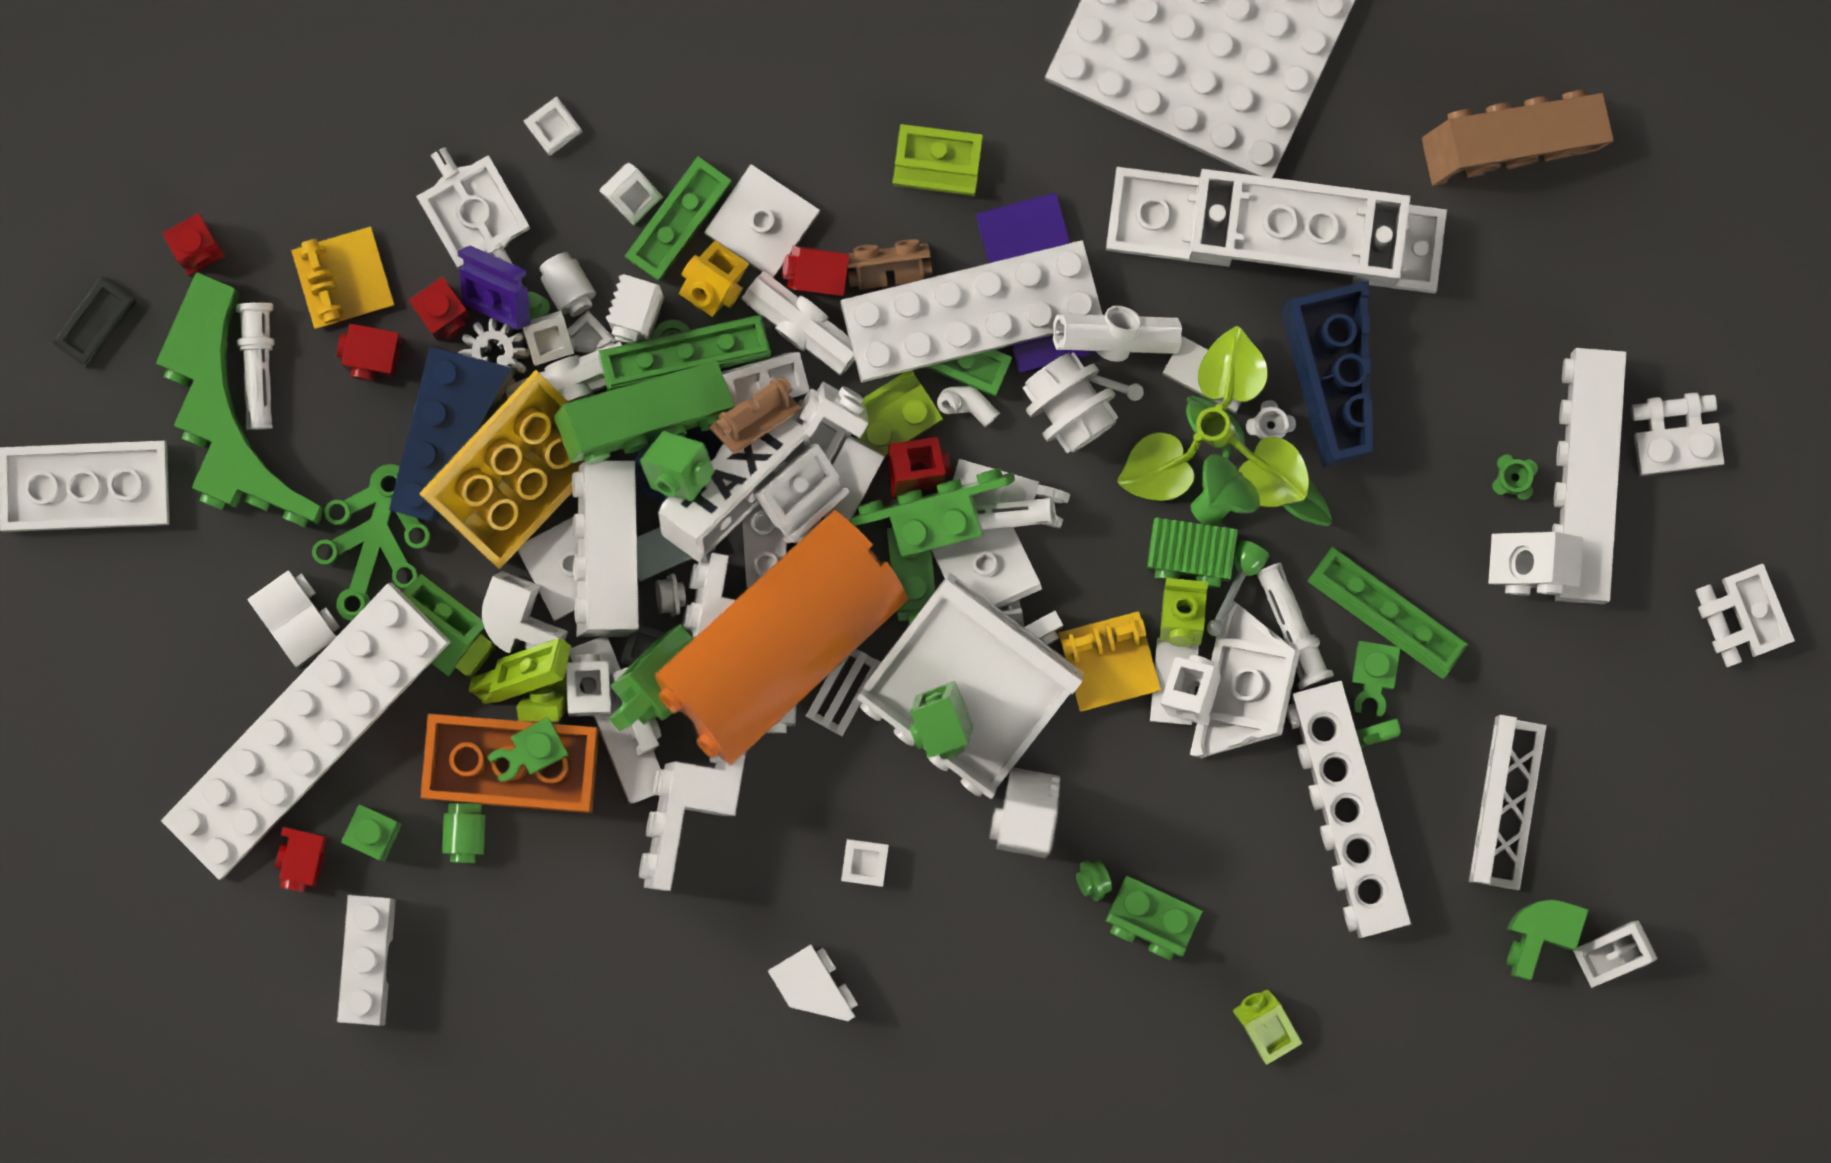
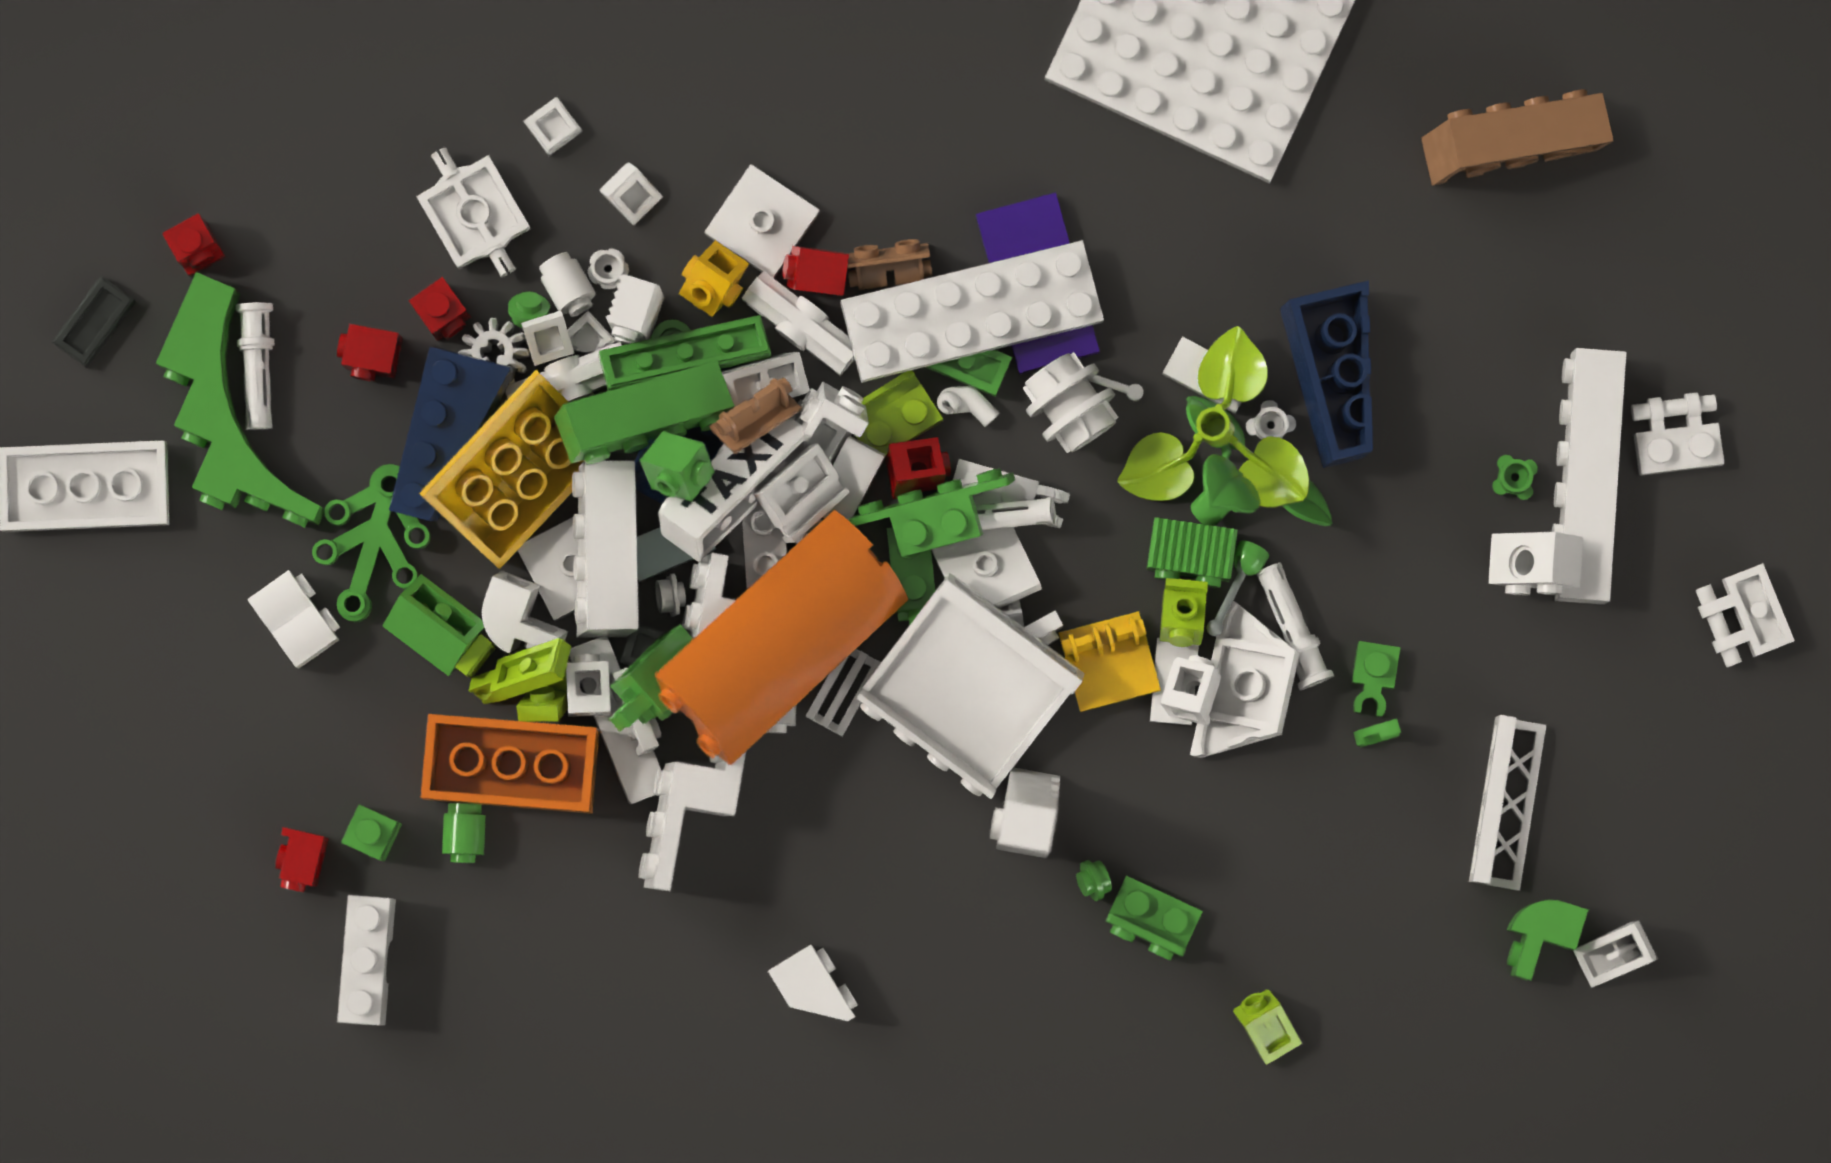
(305, 731): white plate -> none
(342, 277): yellow hinge -> none
(494, 287): dark purple plate -> none
(535, 748): bright green plate -> none
(600, 260): none -> white plate
(678, 219): bright green plate -> none
(864, 863): white plate -> none
(937, 160): lime plate -> none
(941, 721): bright green brick -> none
(1117, 333): white piece -> none
(1277, 224): white bracket -> none
(1331, 704): white brick -> none
(1387, 612): bright green tile -> none

